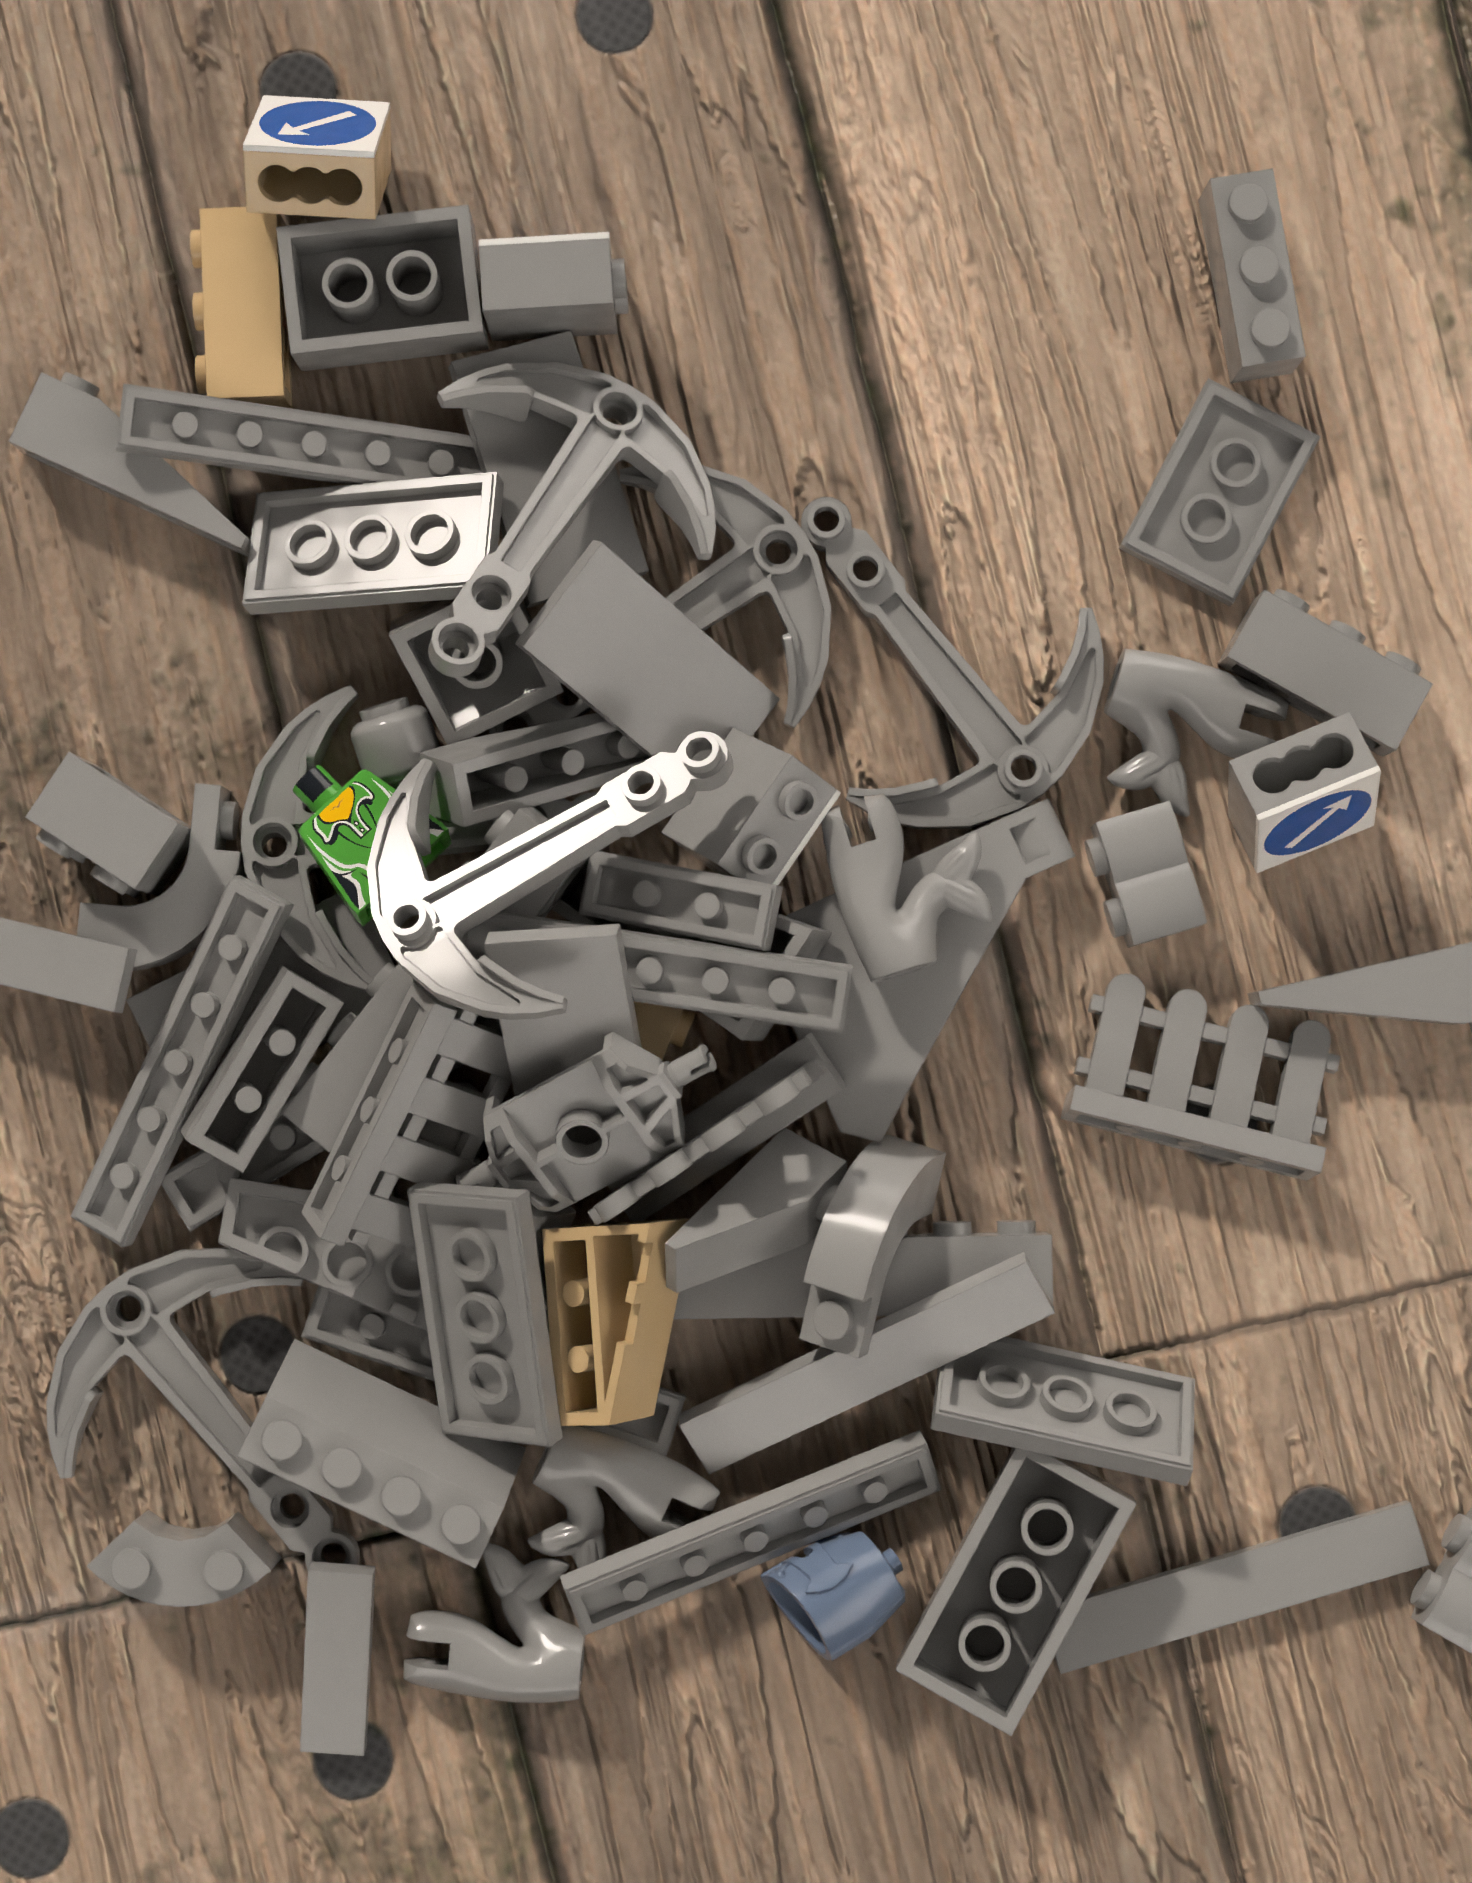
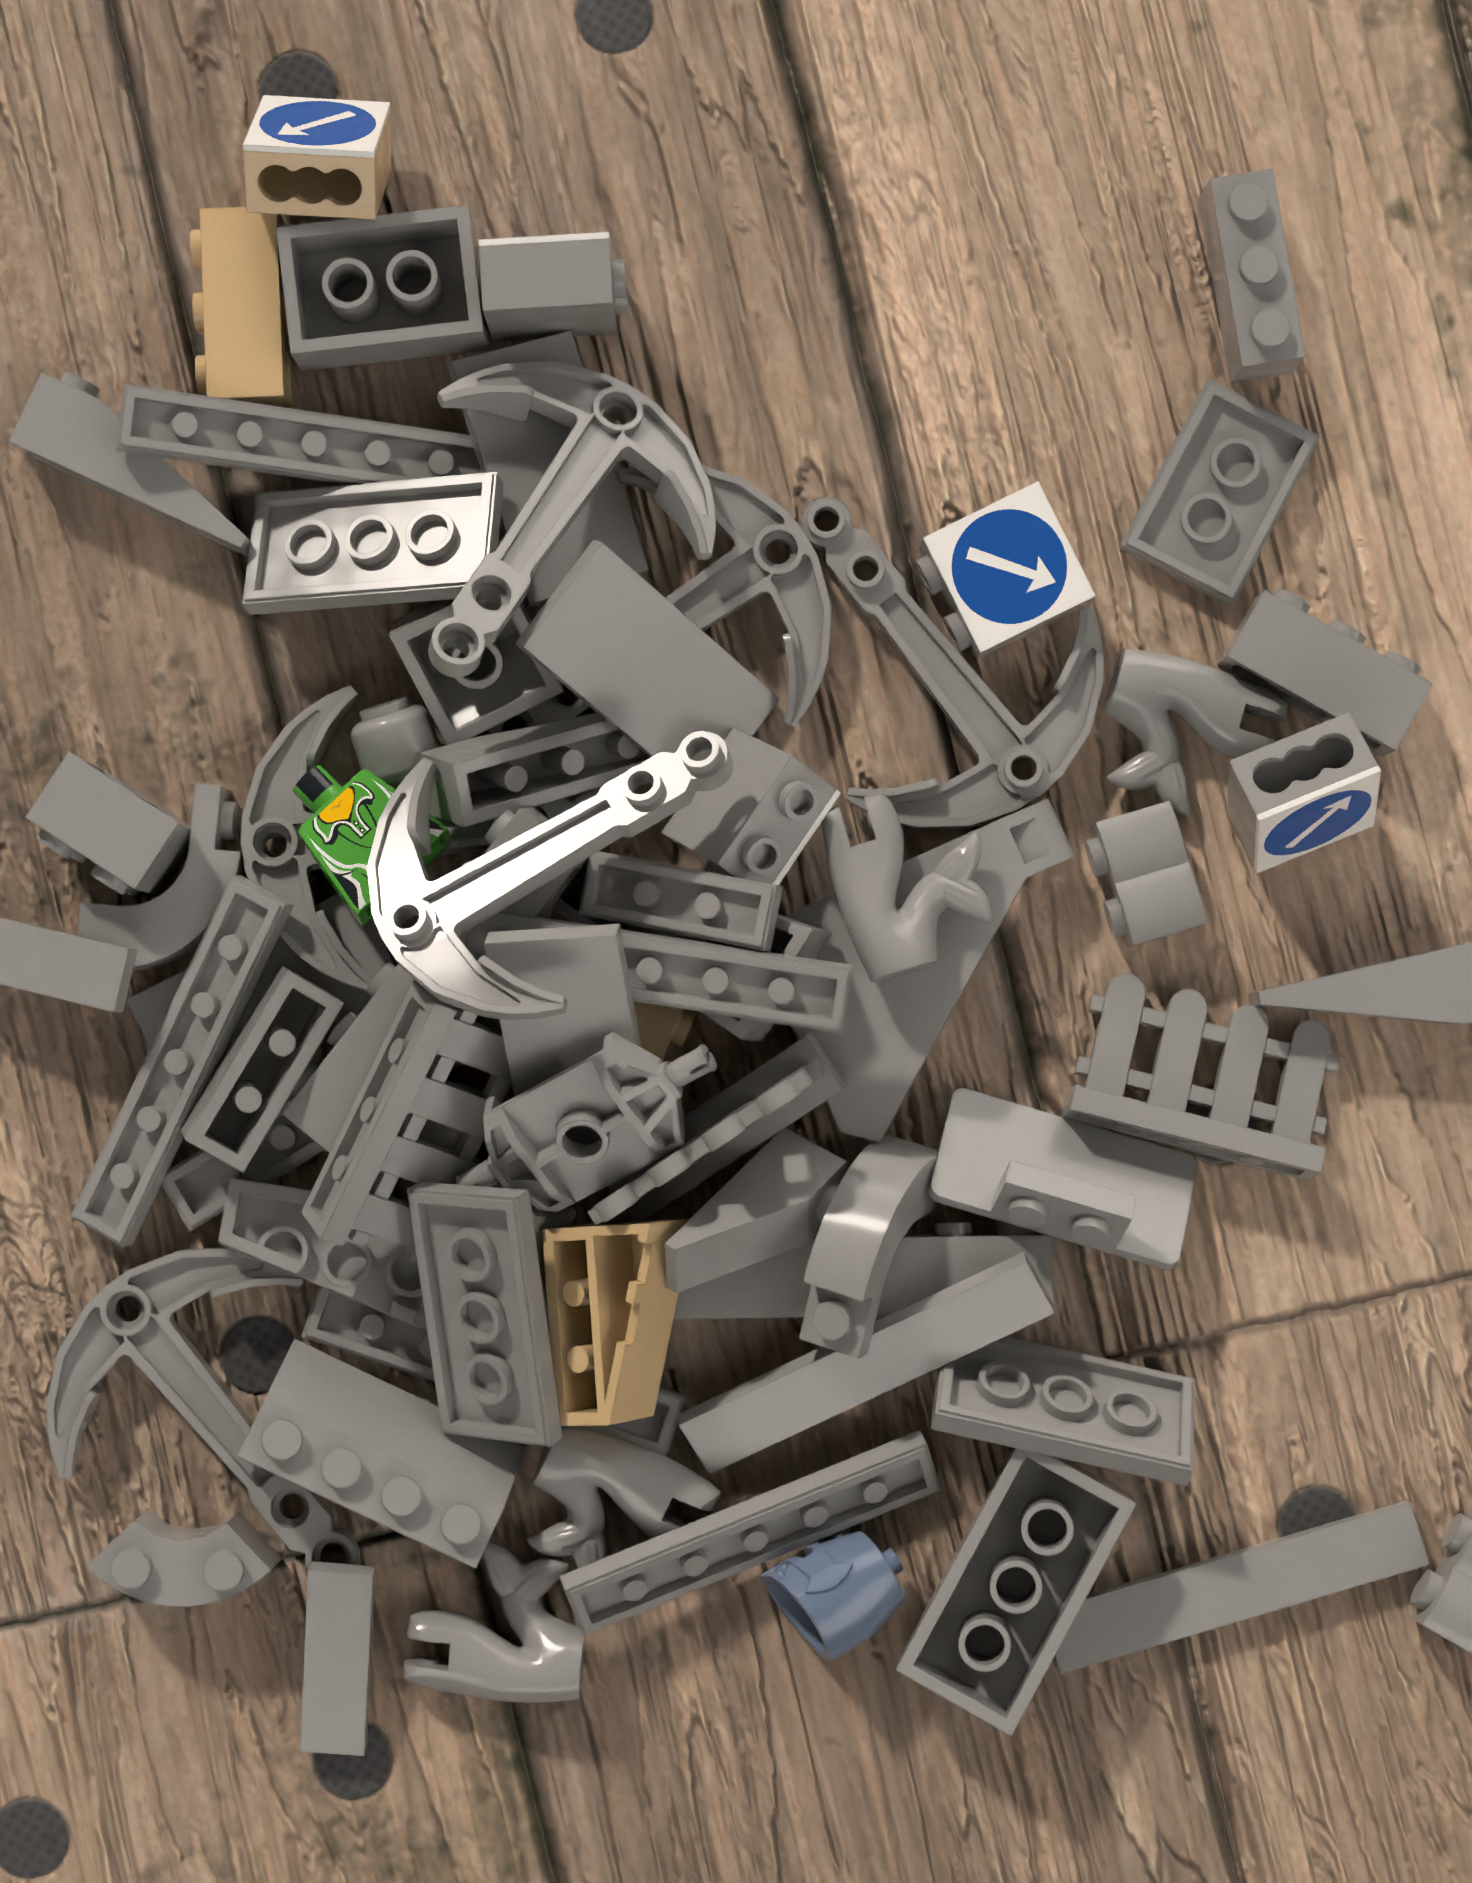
(1003, 572): none -> piece
(1063, 1178): none -> light grey bracket

